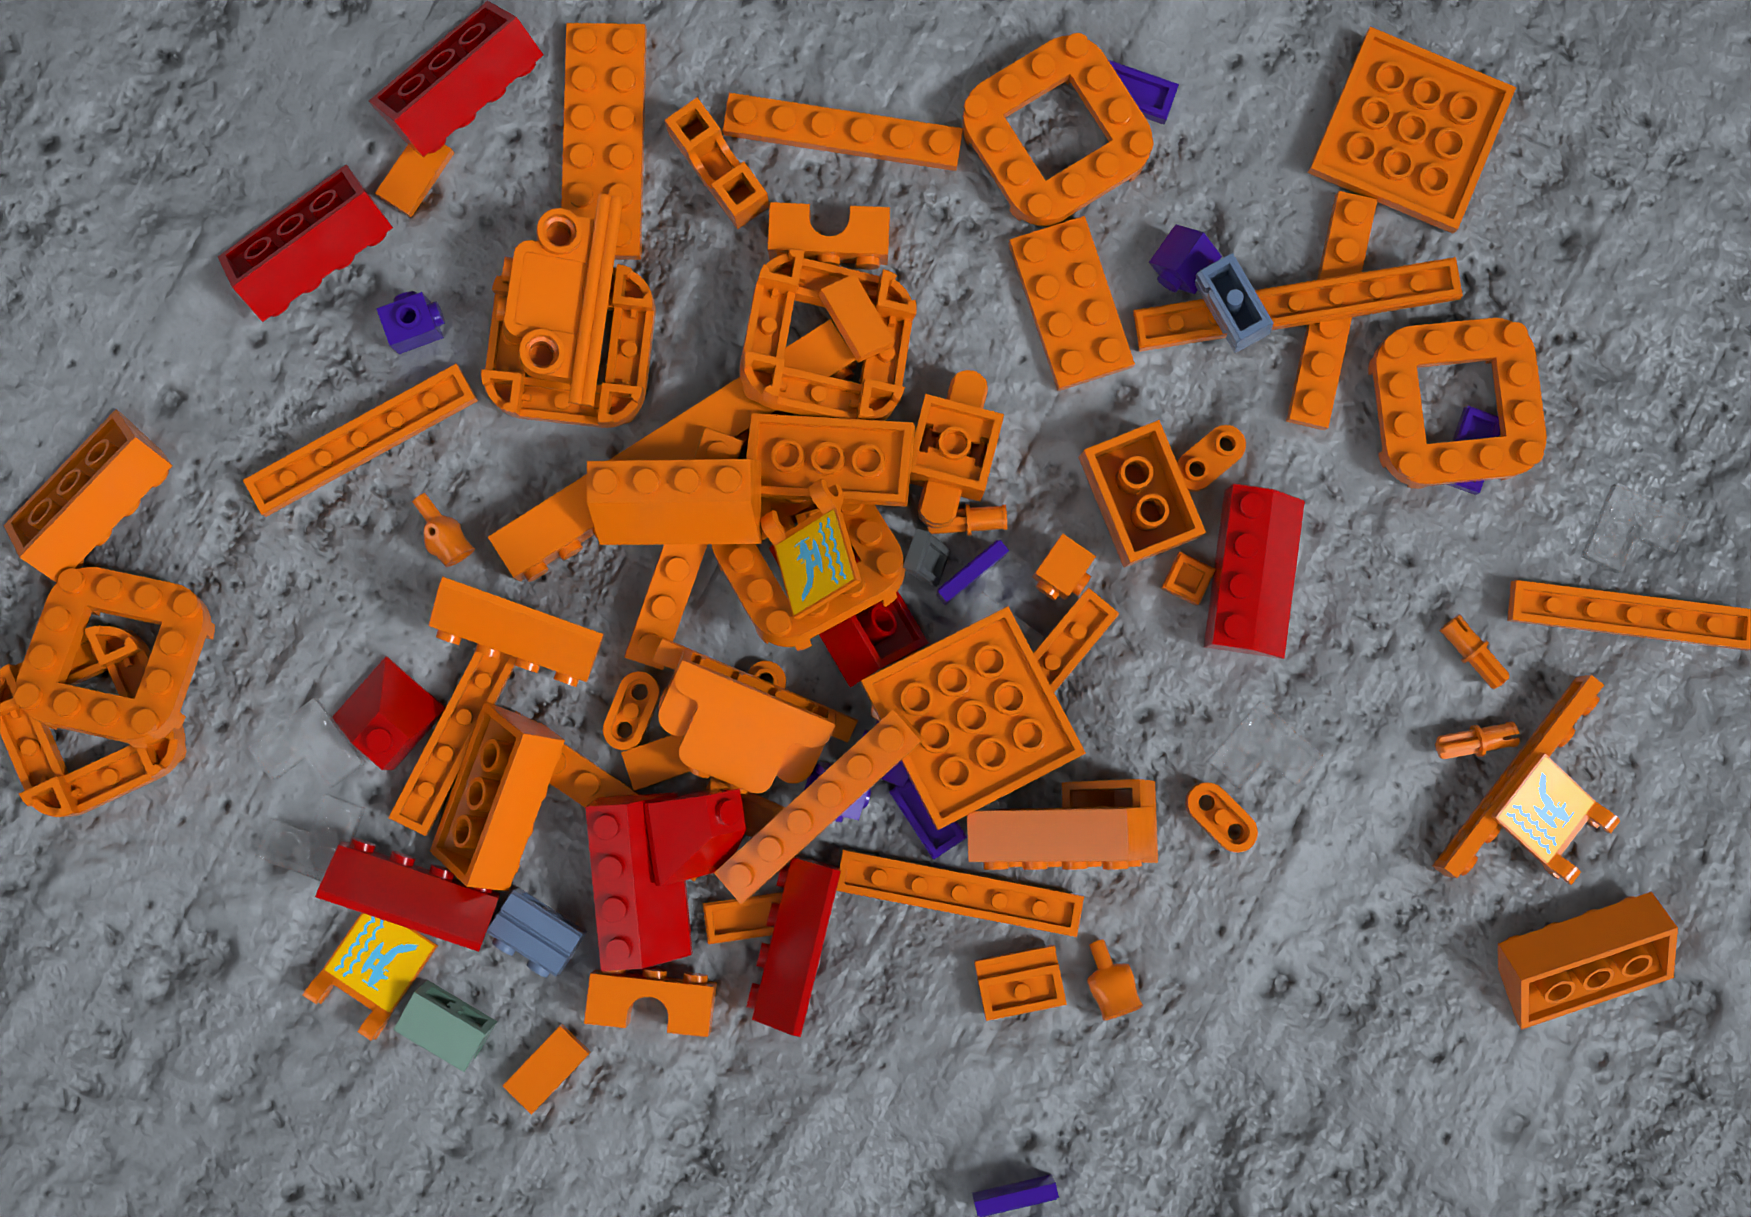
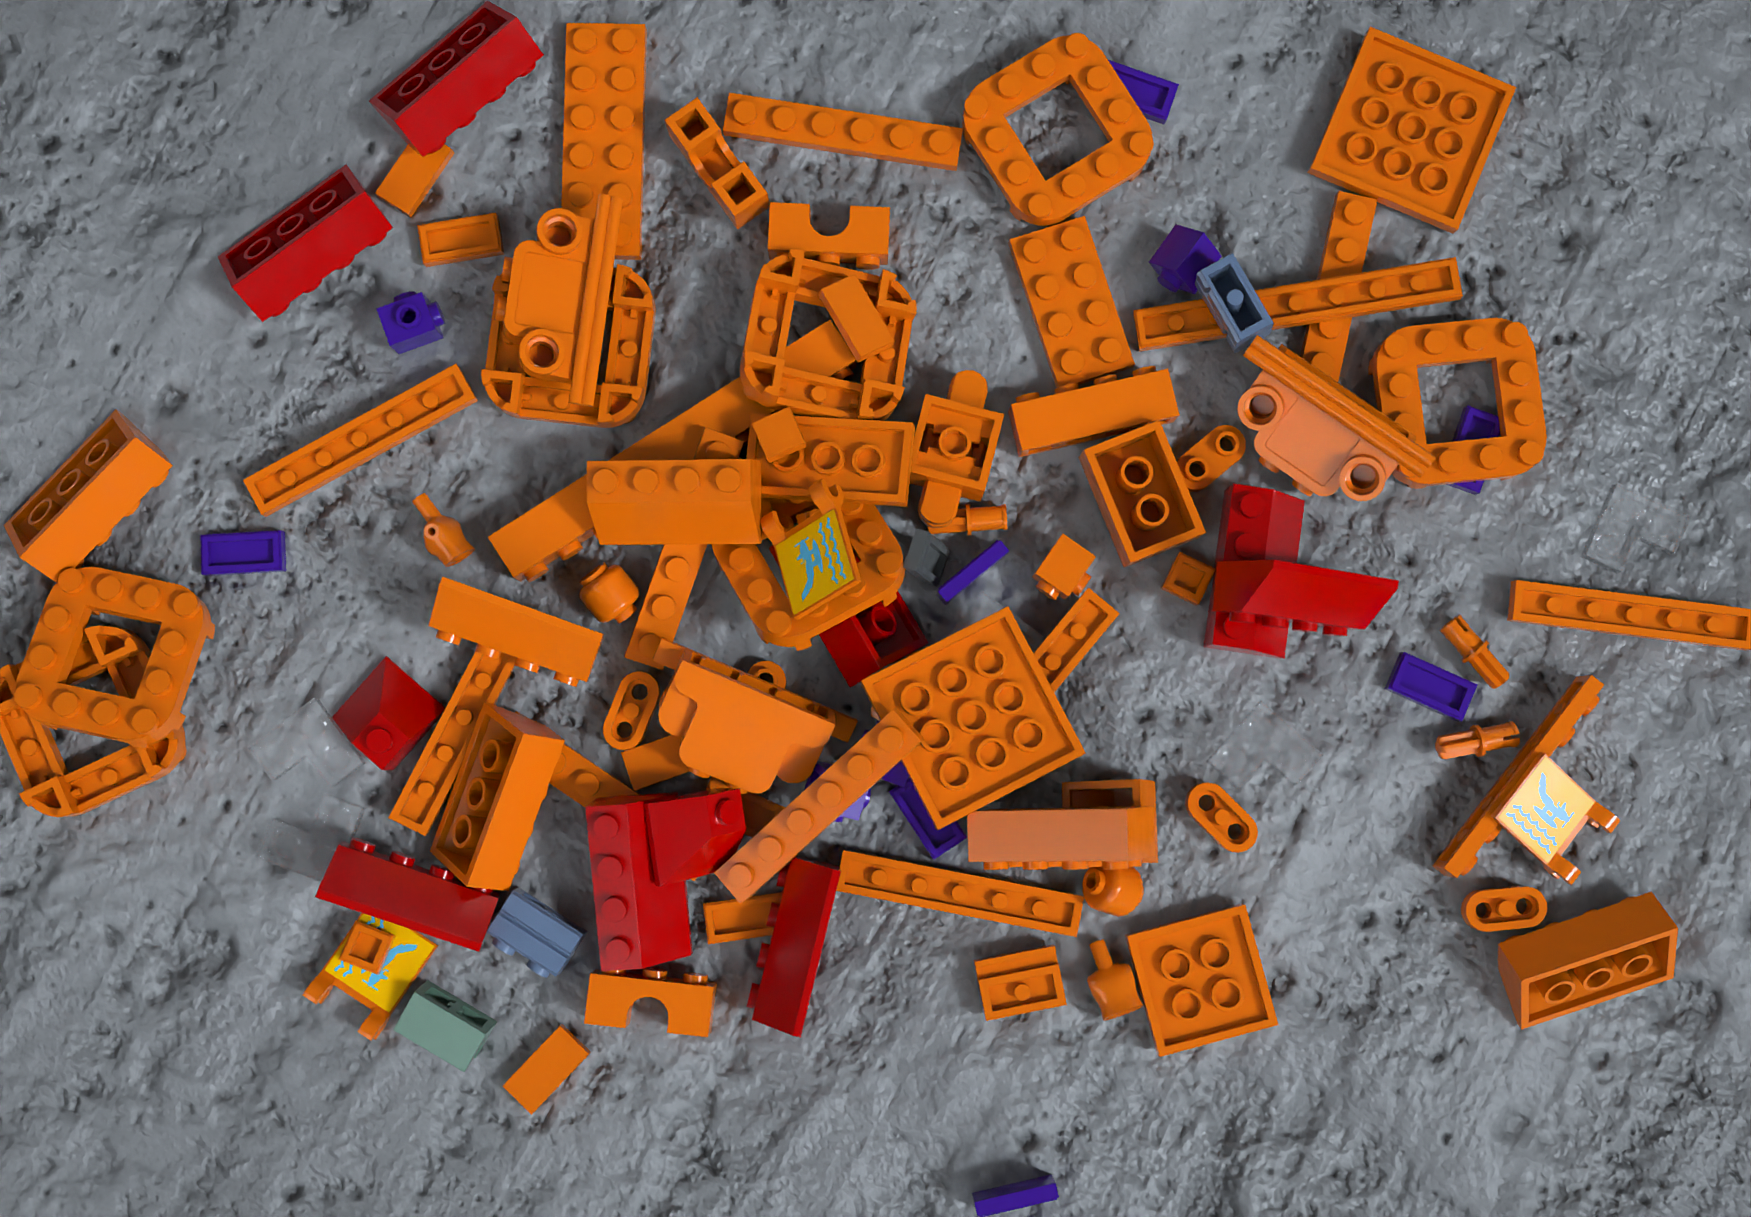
(243, 553): none -> dark purple tile
(367, 947): none -> orange tile
(460, 239): none -> orange tile
(609, 593): none -> orange head
(779, 434): none -> orange tile
(1092, 411): none -> orange brick
(1113, 891): none -> orange head
(1201, 980): none -> orange plate
(1299, 595): none -> red slope
(1322, 429): none -> orange brick
(1431, 686): none -> dark purple tile
(1502, 910): none -> orange plate

